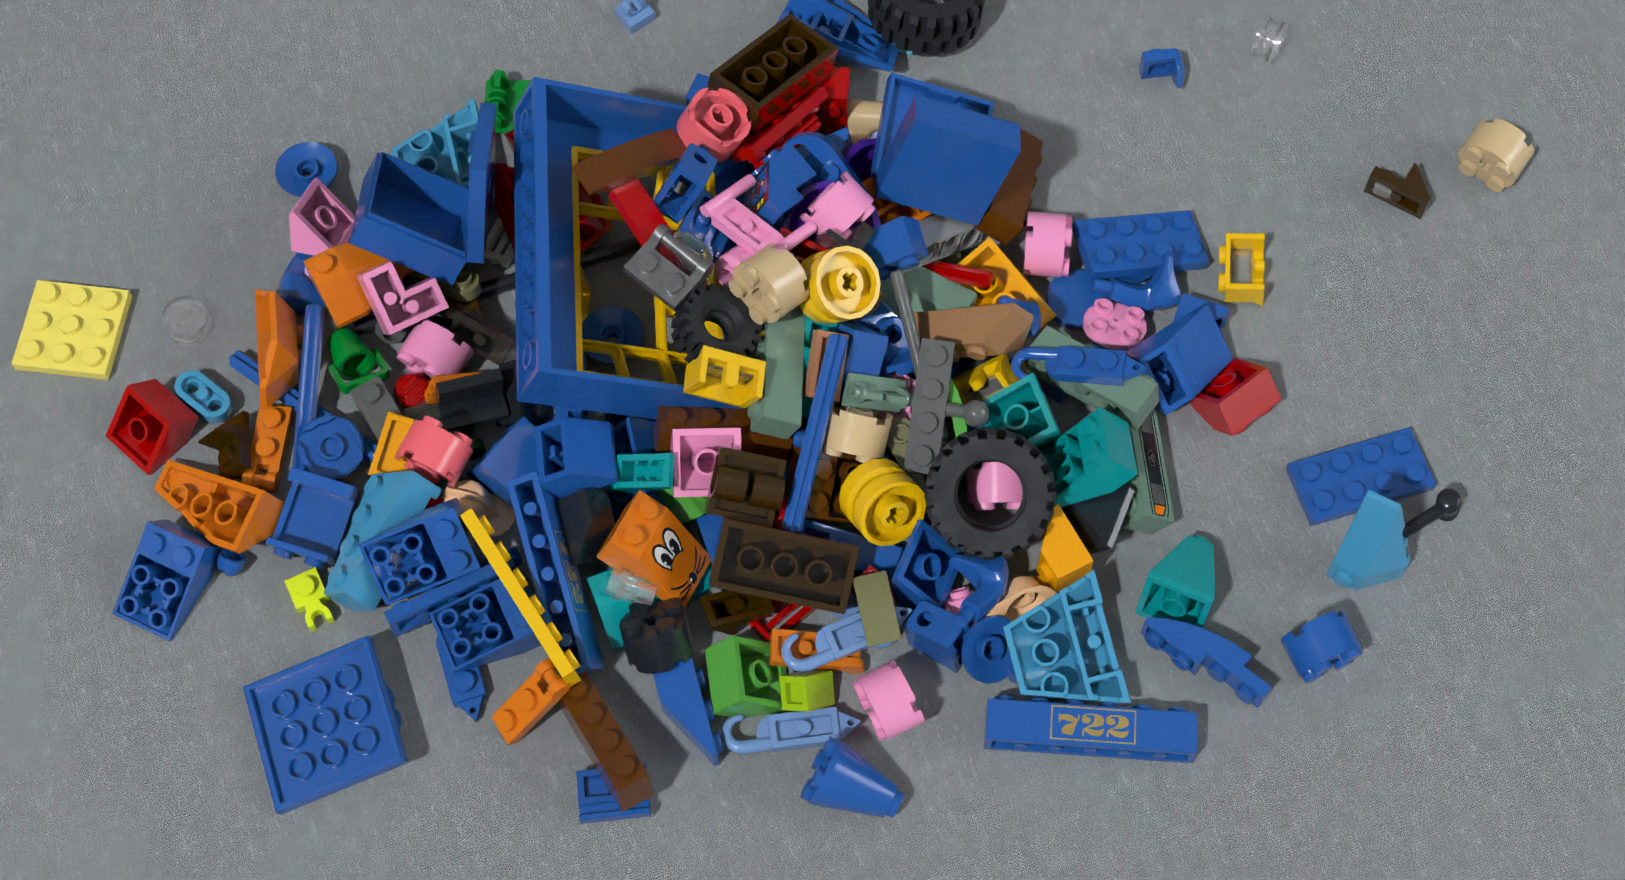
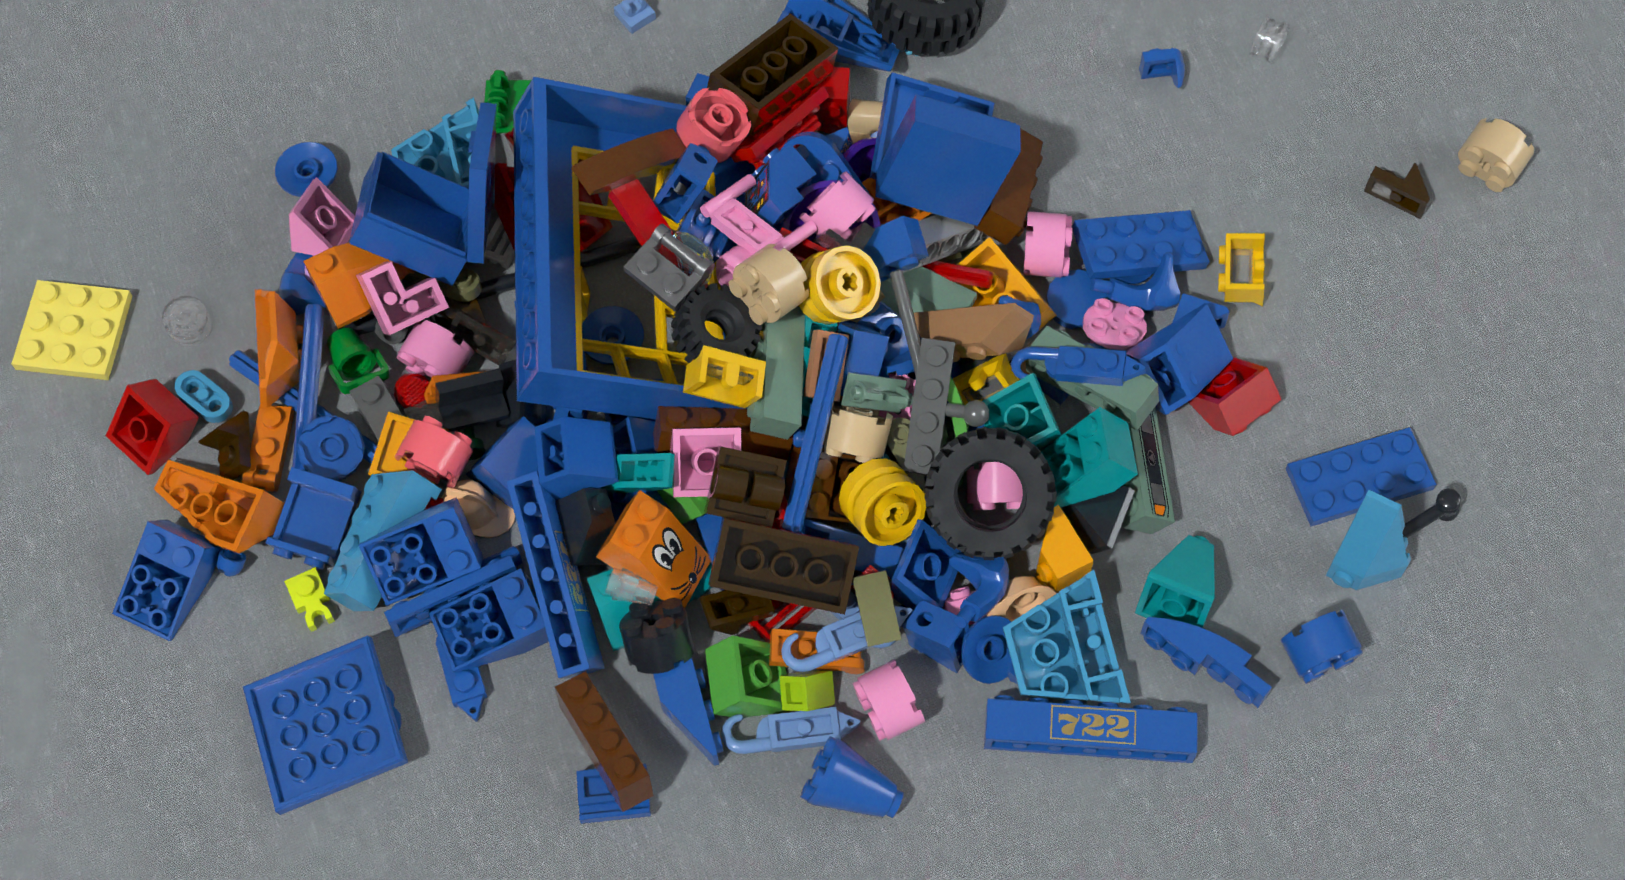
(529, 606): yellow plate -> none
(530, 702): orange plate -> none

